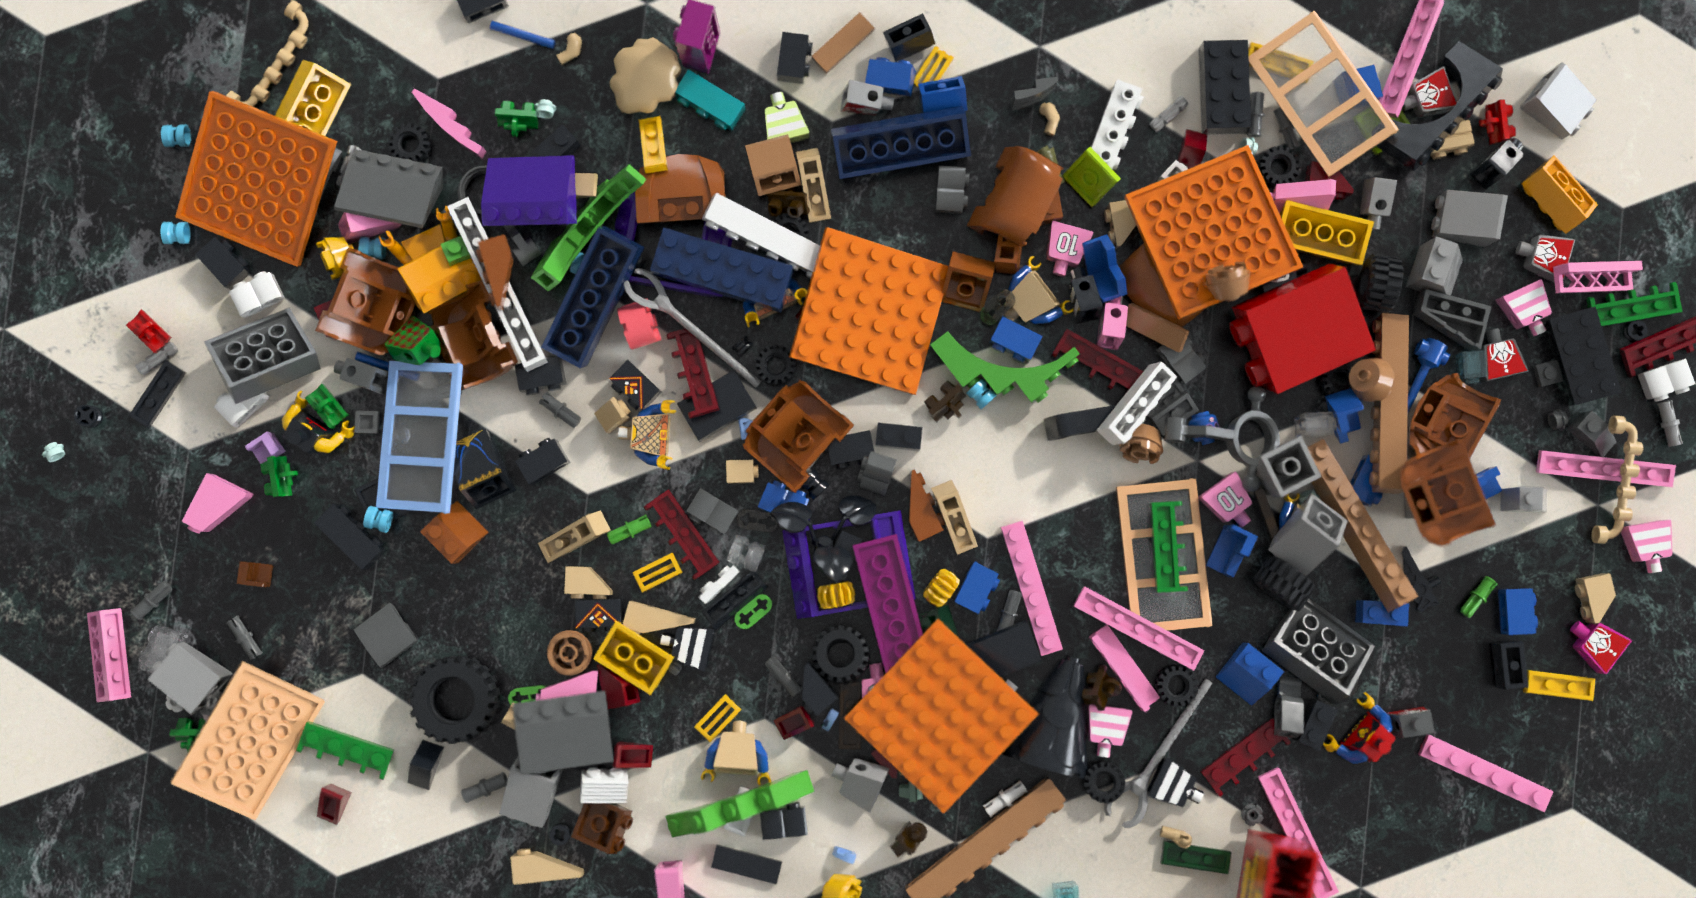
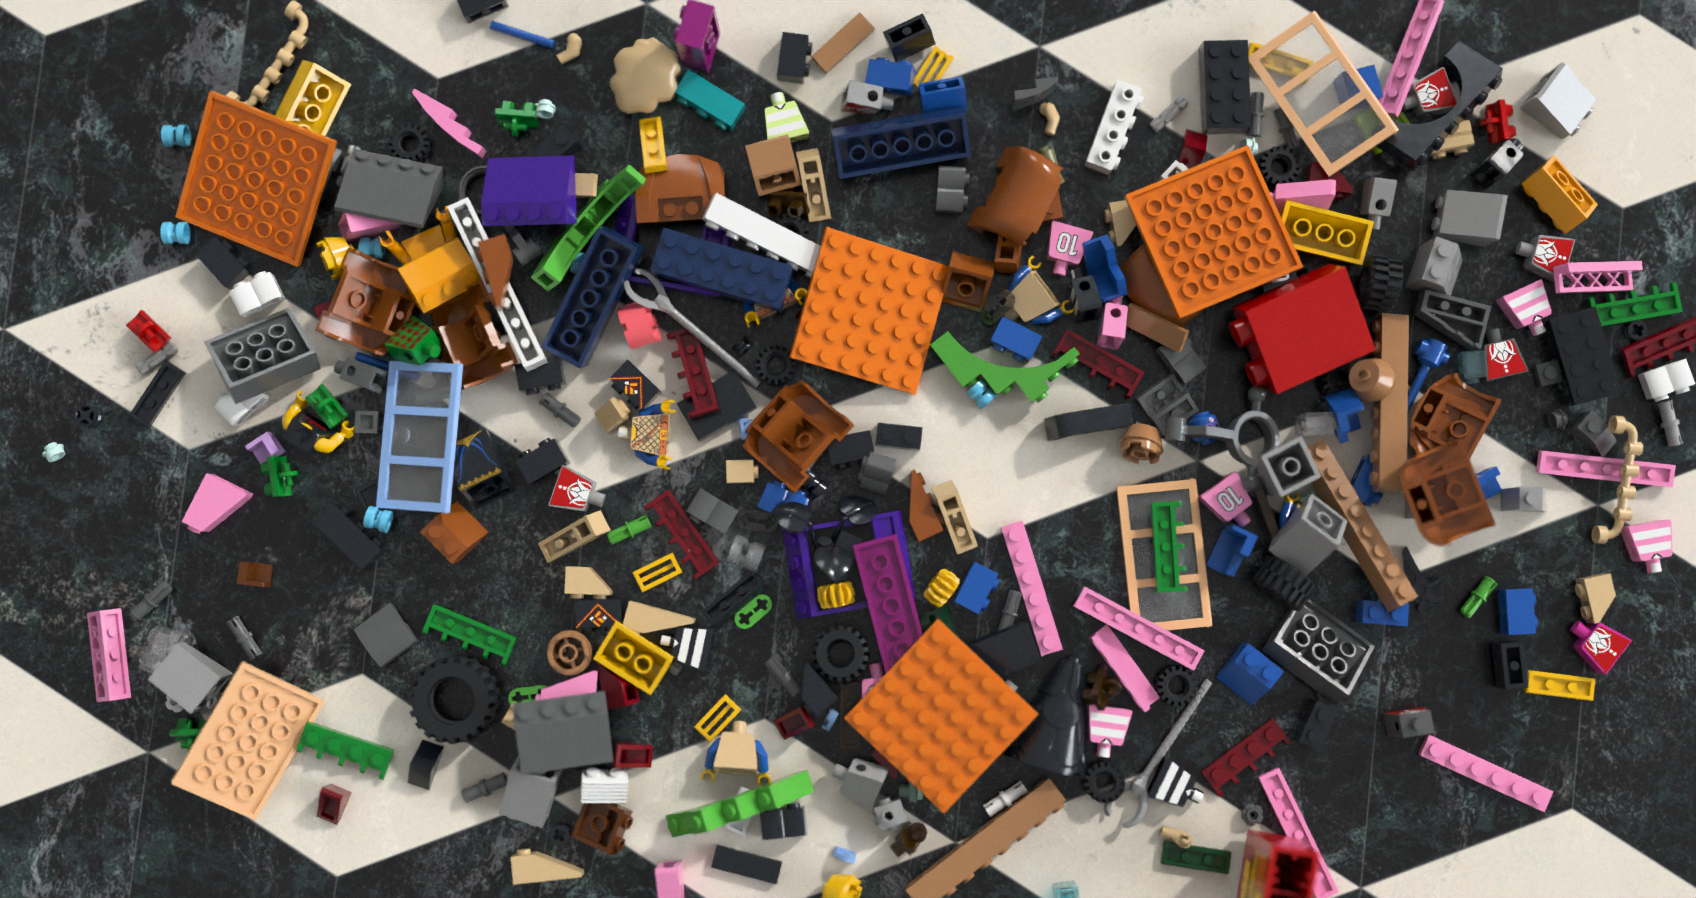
(455, 250): bright green plate -> none
(470, 632): none -> green hinge
(575, 491): none -> torso
(712, 589): white plate -> none
(889, 805): none -> light grey brick
(948, 404): dark brown hips -> none
(1091, 177): lime tile -> none
(1137, 403): white brick -> none
(1229, 281): medium nougat cone -> none
(1289, 708): dark grey piece -> none
(1368, 738): torso -> none

